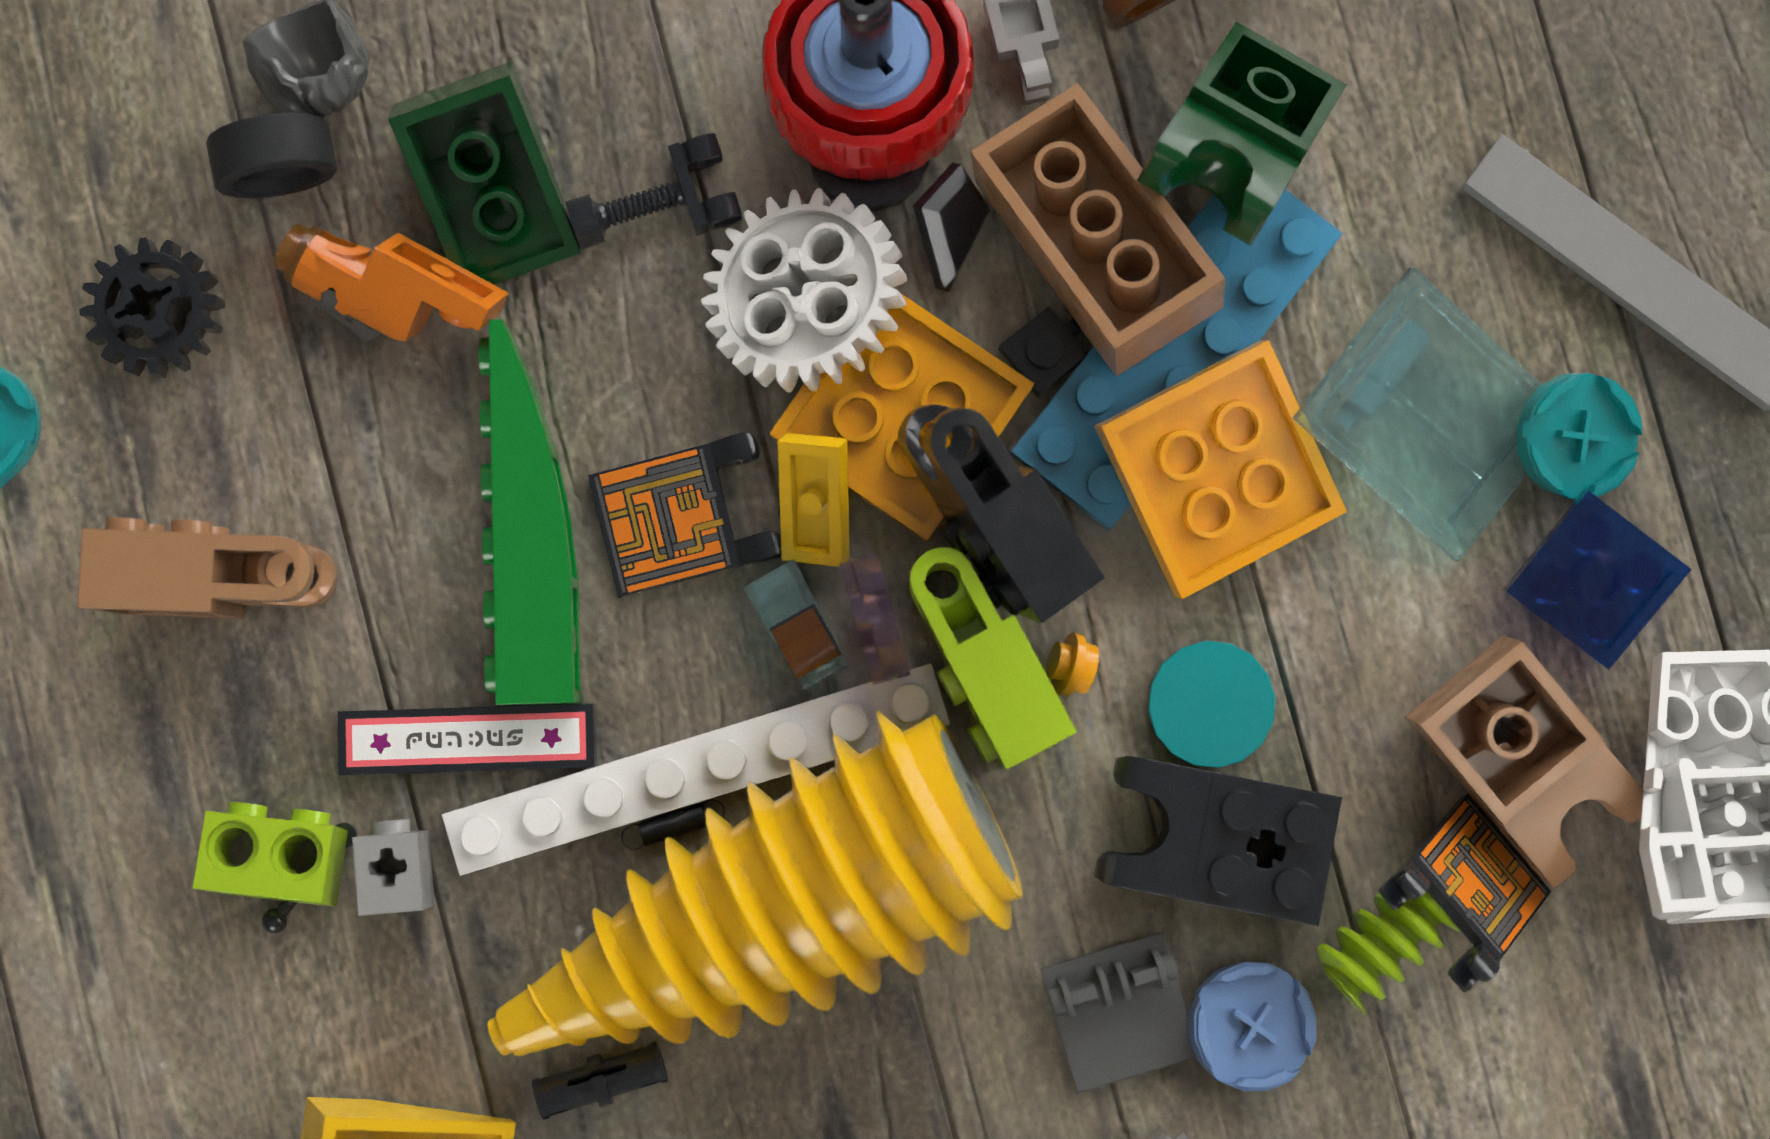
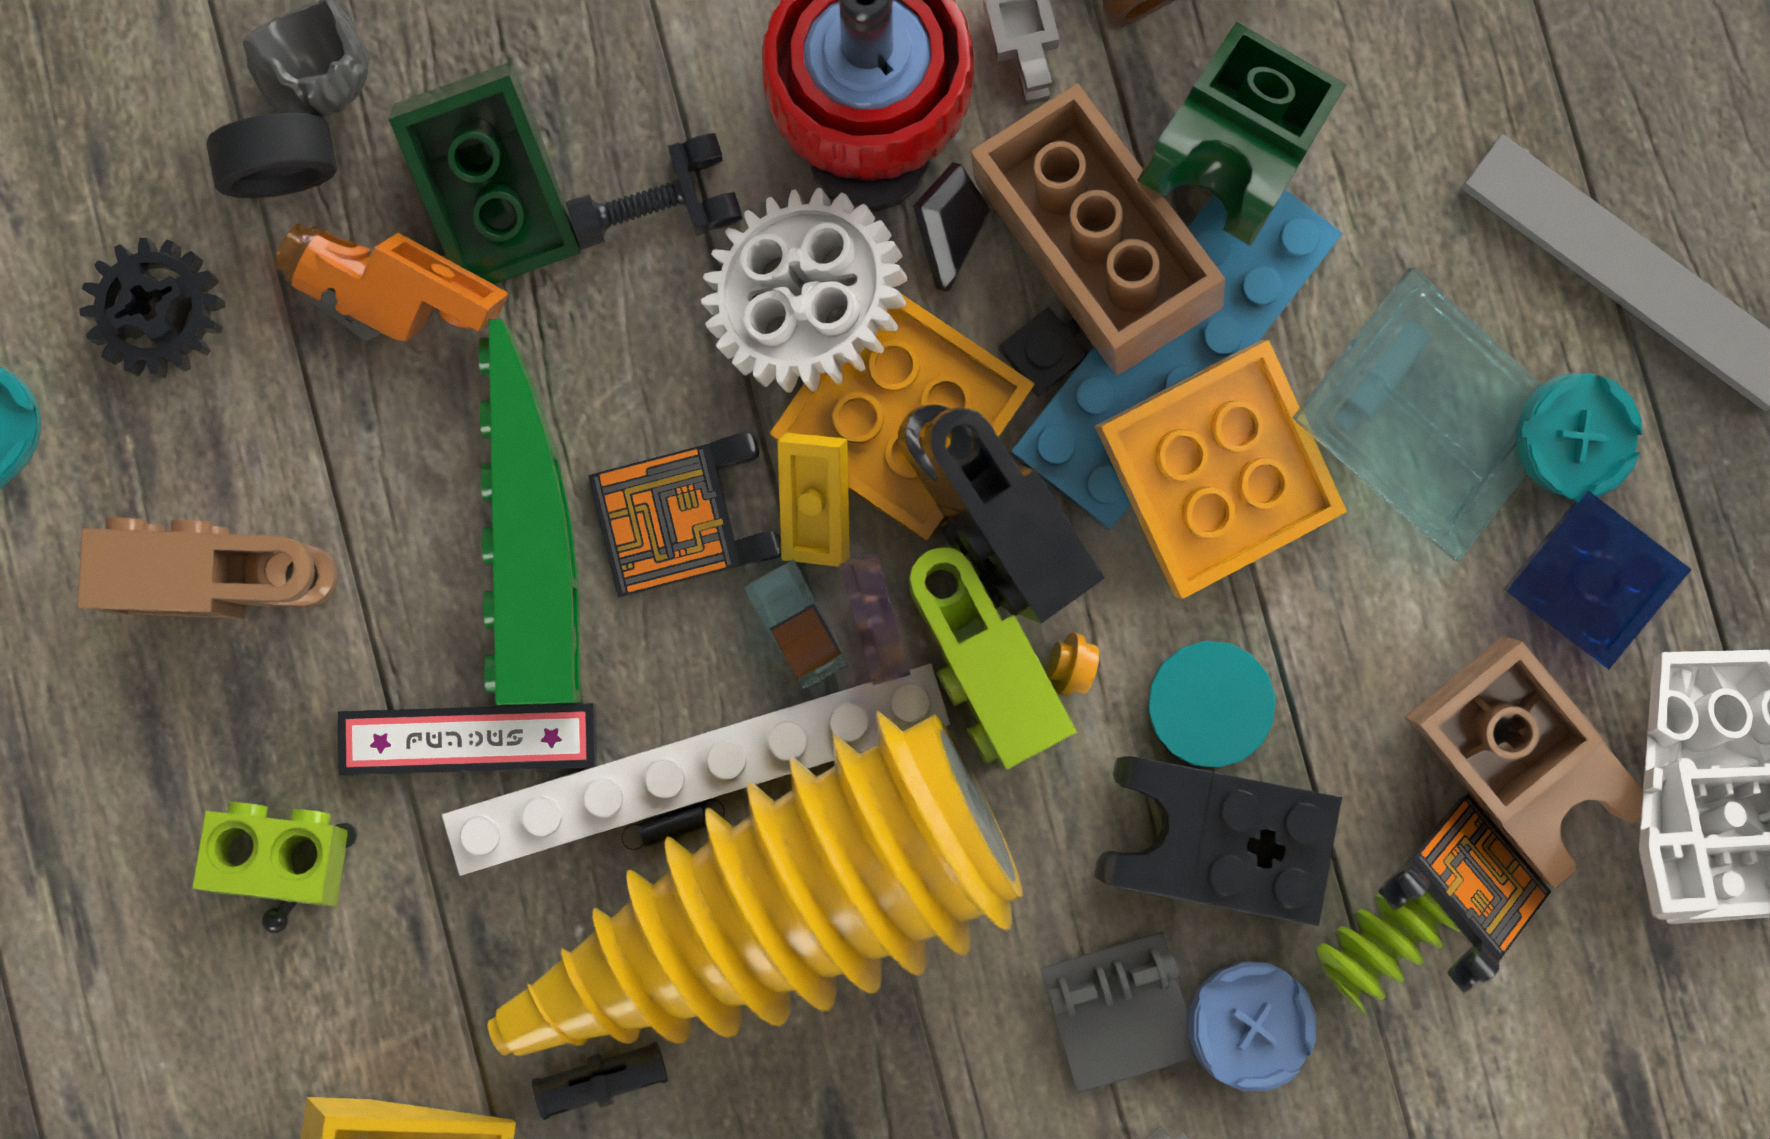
(381, 891): light grey brick -> none

